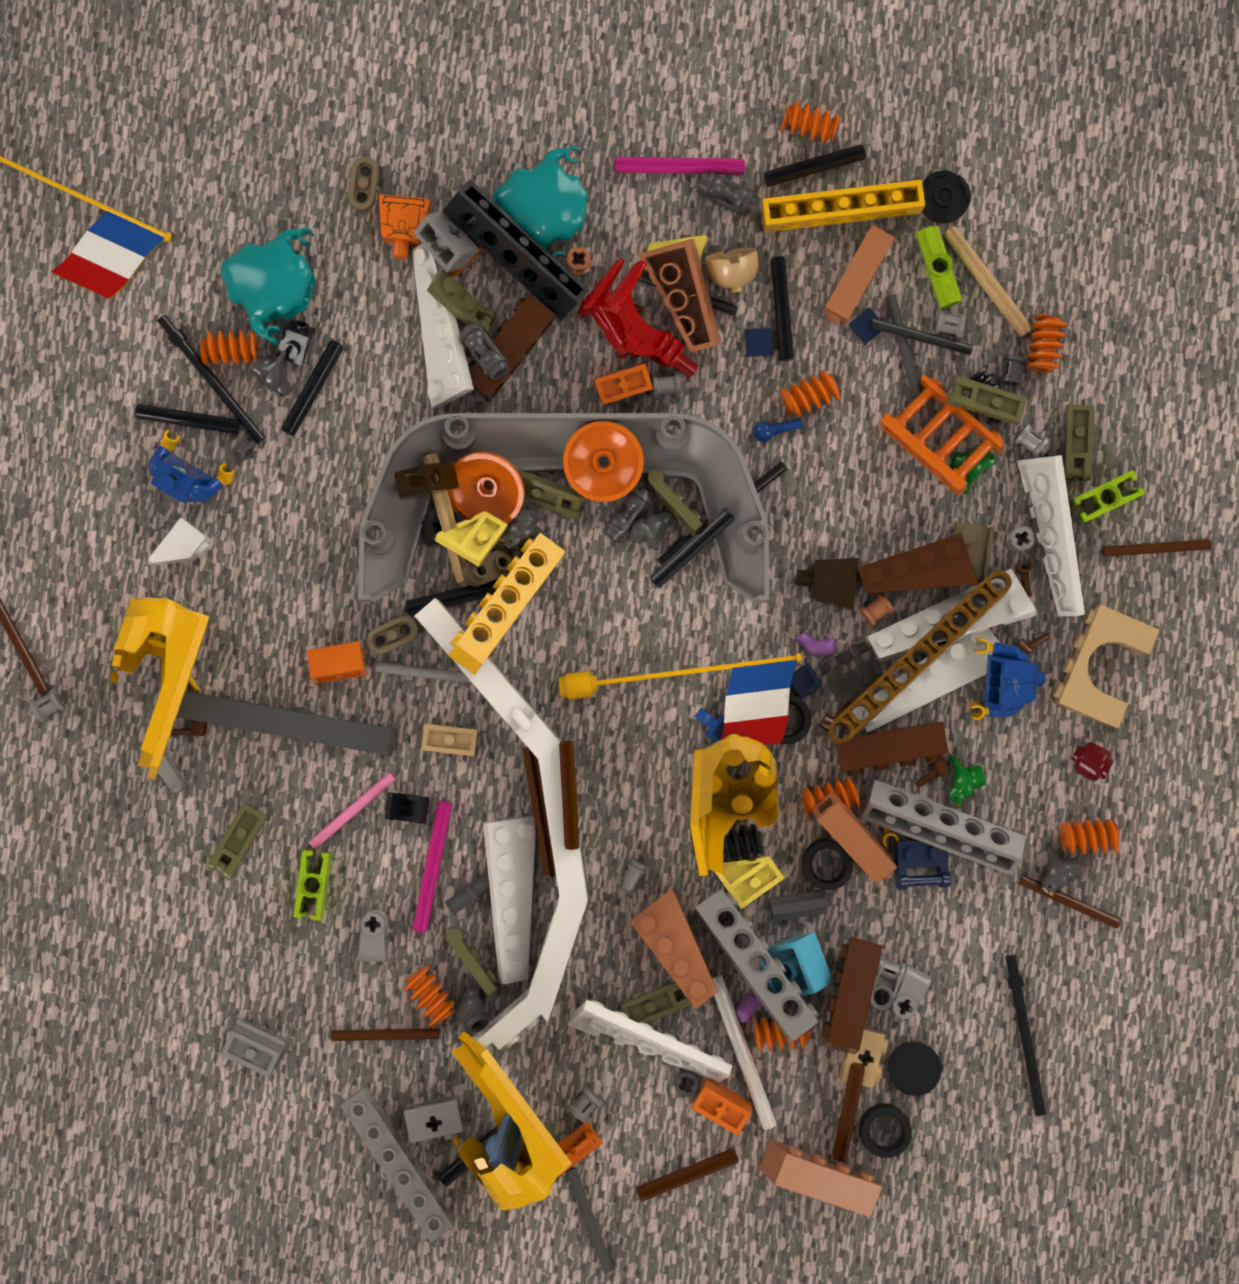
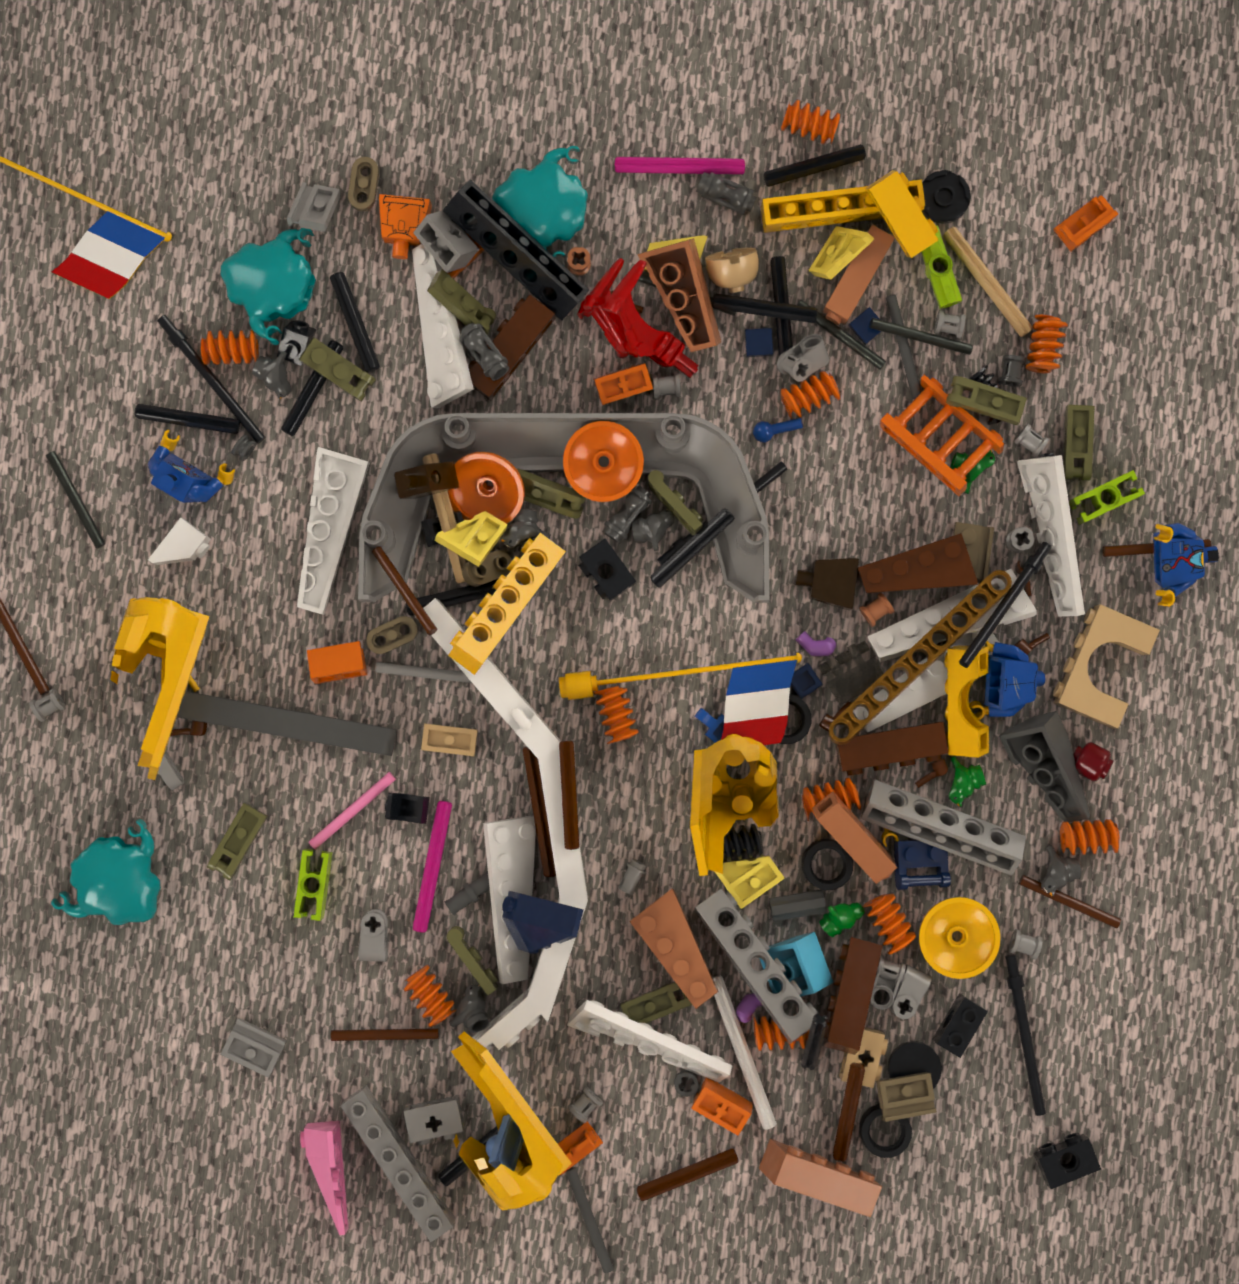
(75, 499): none -> pearl dark grey bar
(114, 880): none -> teal piece
(313, 207): none -> light grey plate
(325, 1157): none -> bright pink wedge
(333, 505): none -> white wing
(336, 368): none -> olive plate
(354, 322): none -> black axle
(404, 590): none -> reddish brown bar
(539, 922): none -> dark blue wedge
(601, 555): none -> black brick
(616, 714): none -> orange piece
(764, 308): none -> black axle
(806, 358): none -> light grey piece
(814, 1041): none -> black axle
(839, 251): none -> light yellow wing
(841, 917): none -> green animal
(847, 339): none -> pearl dark grey bar
(891, 922): none -> orange piece
(903, 213): none -> yellow brick
(906, 1096): none -> dark tan plate
(959, 1025): none -> black brick
(965, 732): none -> yellow arch
(974, 949): none -> yellow dish
(1025, 944): none -> light grey bush
(1031, 566): none -> black bar
(1047, 755): none -> dark grey wedge
(1081, 1164): none -> black brick
(1085, 222): none -> orange hinge
(1179, 560): none -> blue torso

